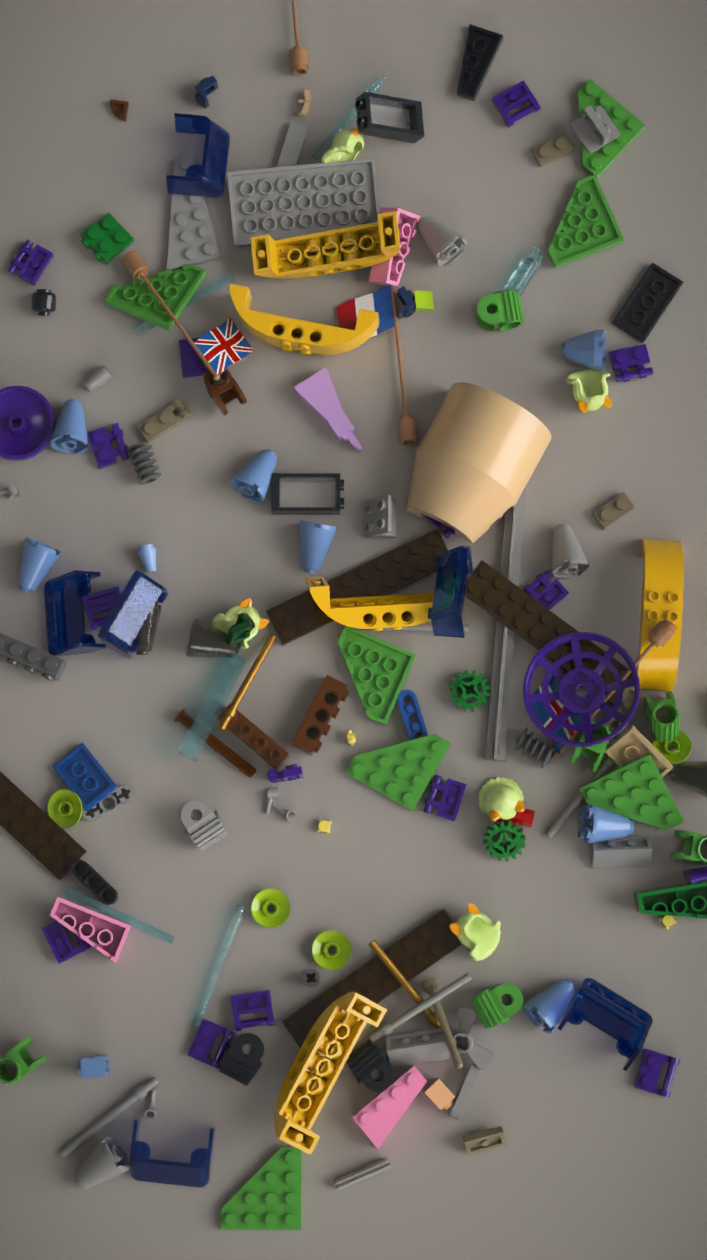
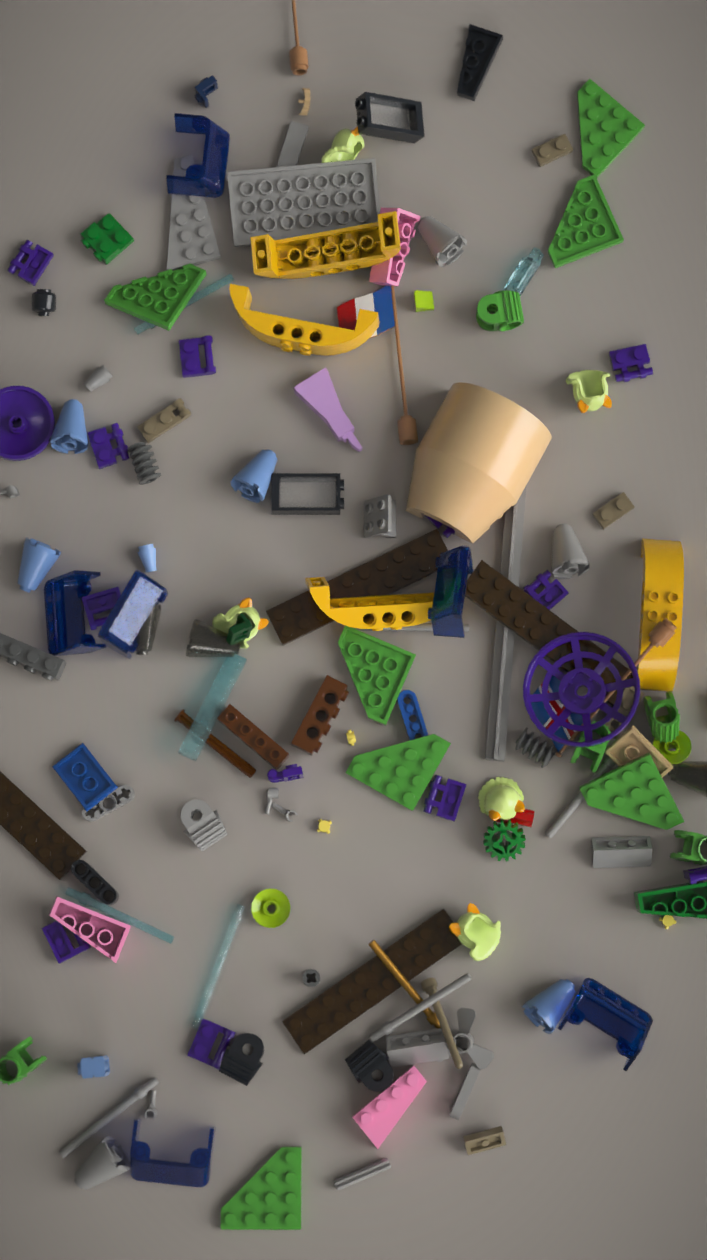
(58, 808): lime dish -> none
(120, 109): reddish brown tile -> none
(216, 390): reddish brown piece -> none
(218, 347): flag -> none
(230, 711): pearl gold bar -> none
(252, 1003): dark purple plate -> none
(314, 544): medium blue cone -> none
(319, 1066): yellow slope -> none
(331, 939): lime dish -> none
(373, 88): clear light blue bar -> none
(406, 298): dark blue bracket -> none
(440, 1095): light nougat brick -> none
(464, 697): green gear -> none
(490, 1007): bright green piece -> none
(513, 98): dark purple plate -> none
(587, 349): medium blue cone -> none
(594, 128): light grey bracket -> none
(602, 825): medium blue cone -> none
(647, 302): black tile -> none
(650, 1071): dark purple plate -> none

